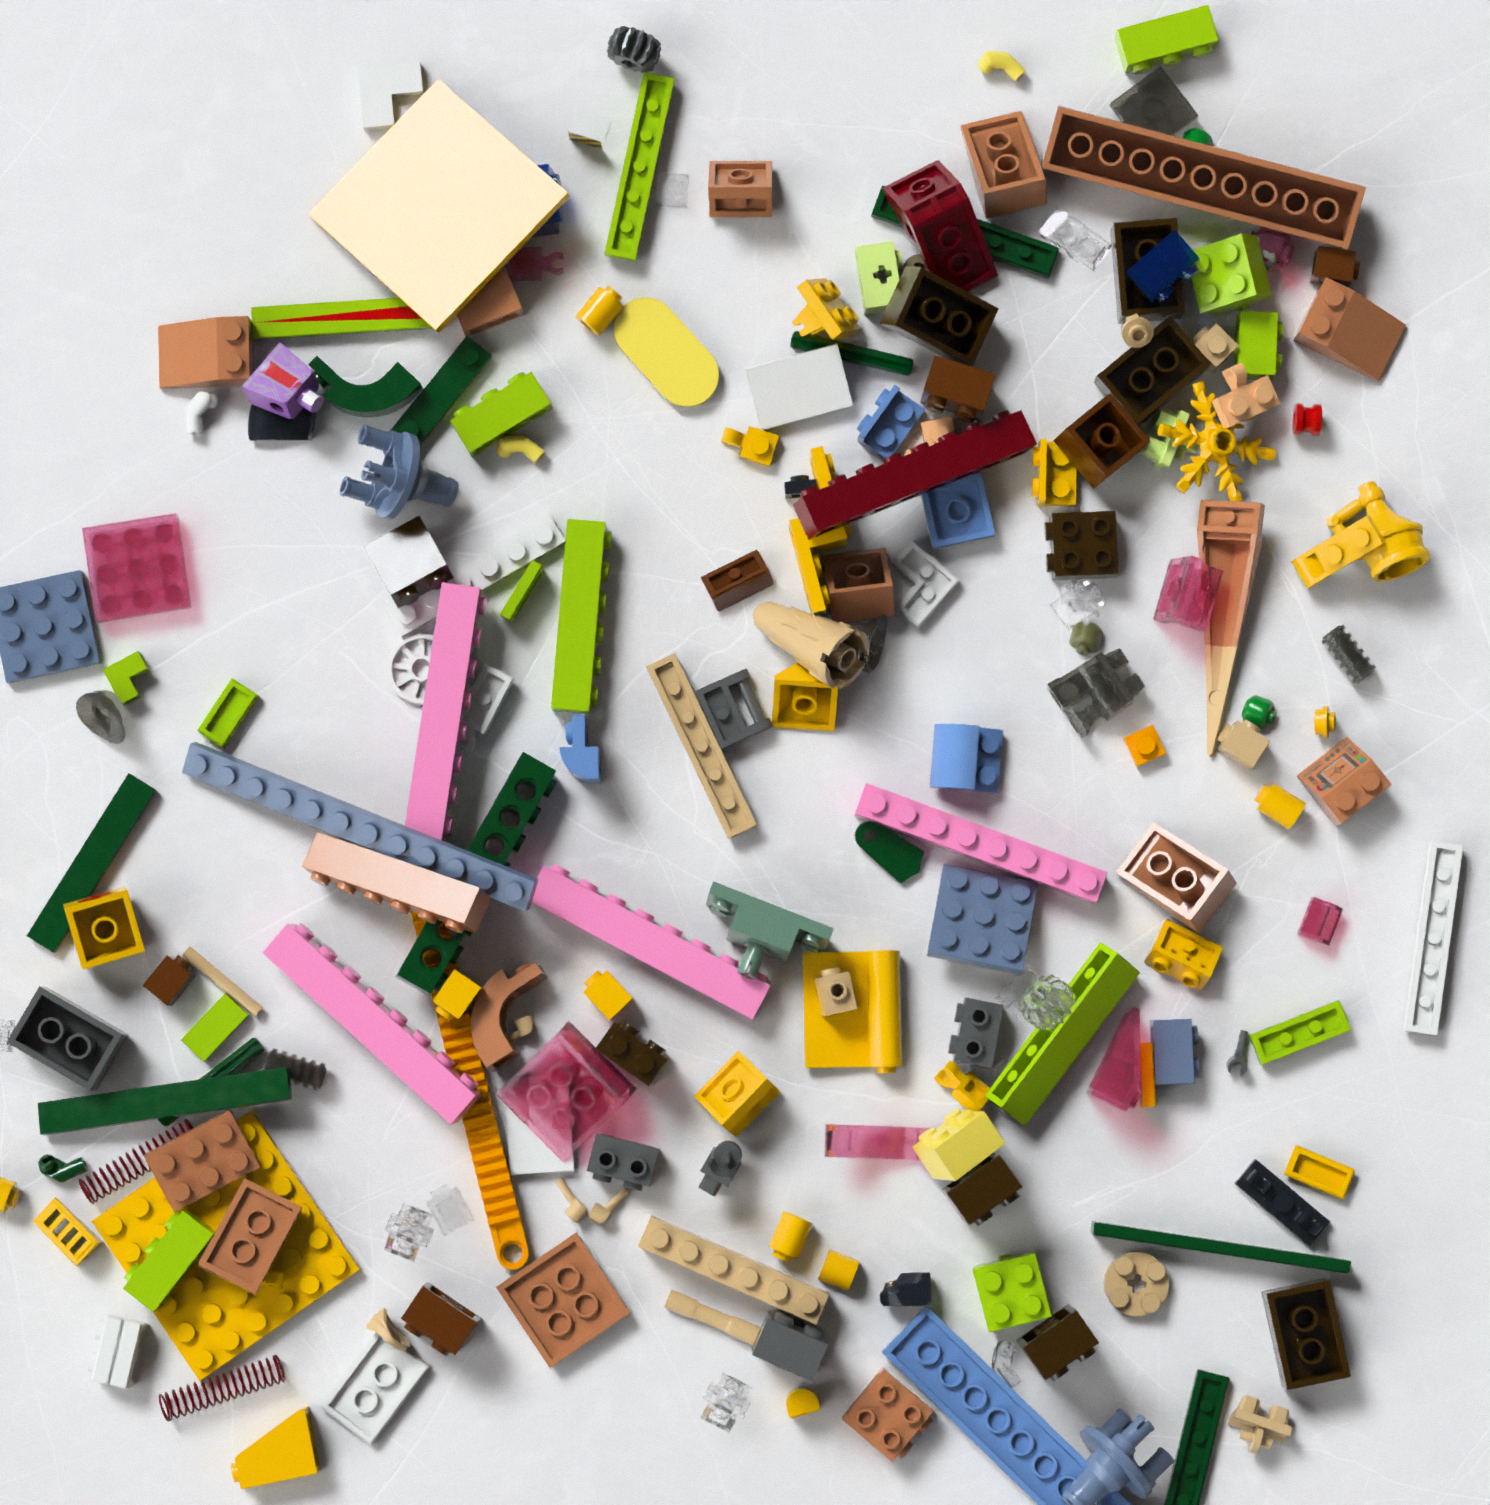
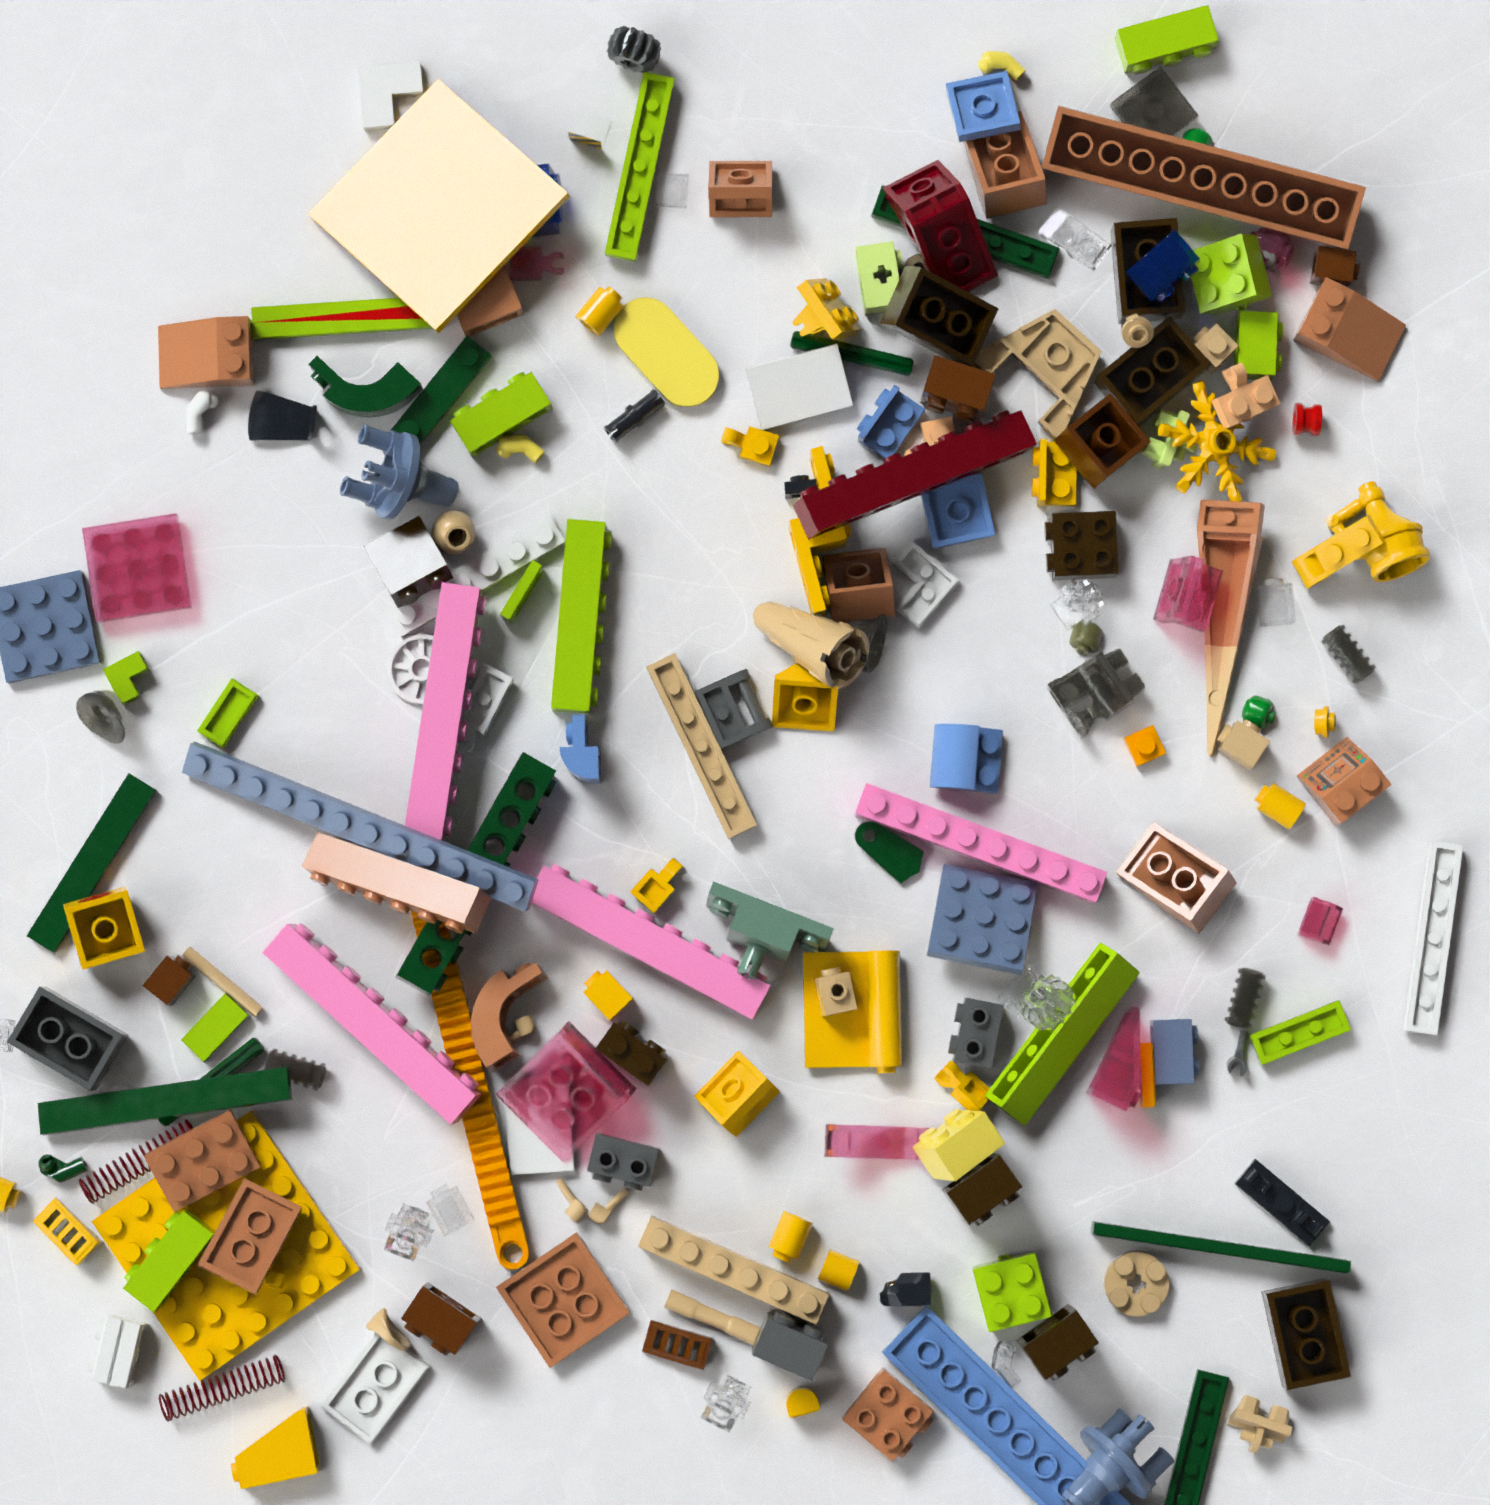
(283, 385): medium lavender torso -> none
(453, 532): none -> tan piece
(456, 996): yellow brick -> none
(634, 416): none -> black pin
(655, 887): none -> yellow plate
(674, 1356): none -> reddish brown slope
(720, 1167): dark grey hips -> none
(737, 580): reddish brown slope -> none
(983, 106): none -> medium blue plate
(1054, 355): none -> tan wing
(1183, 955): yellow bracket -> none
(1245, 998): none -> clear smoke piece
(1275, 603): none -> clear brick
(1319, 1172): yellow tile -> none

